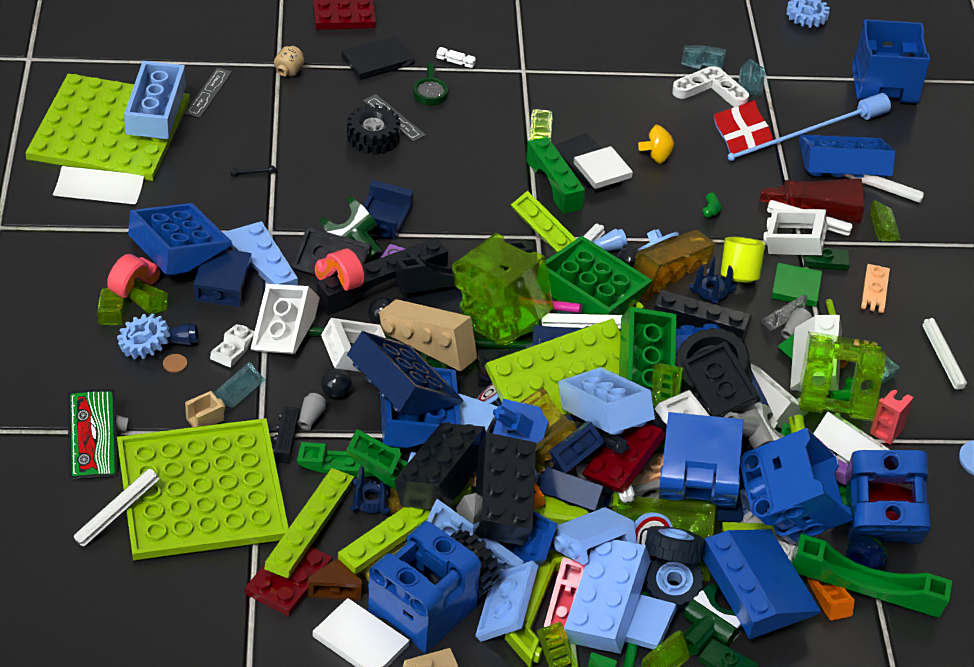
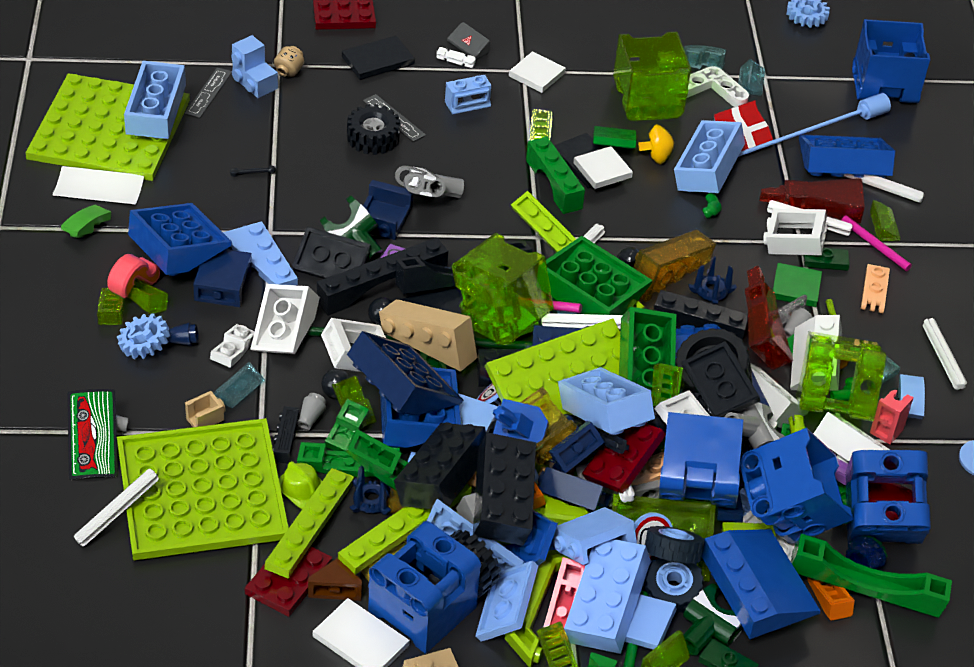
(84, 221): none -> bright green slope
(175, 363): medium nougat piece -> none
(251, 68): none -> light blue brick
(299, 483): none -> lime piece
(343, 263): coral animal -> none
(348, 420): none -> green slope
(351, 390): none -> clear neon green slope
(429, 184): none -> light grey connector
(430, 90): dark green piece -> none
(465, 88): none -> light blue window
(469, 41): none -> dark grey slope
(537, 72): none -> white tile
(612, 241): light blue cone -> none
(614, 137): none -> green tile
(656, 237): light blue piece -> none
(657, 82): none -> clear neon green piece
(709, 156): none -> light blue brick
(744, 256): neon yellow piece -> none
(764, 322): none -> clear red piece
(880, 246): none -> dark pink bar
(914, 387): none -> light blue slope

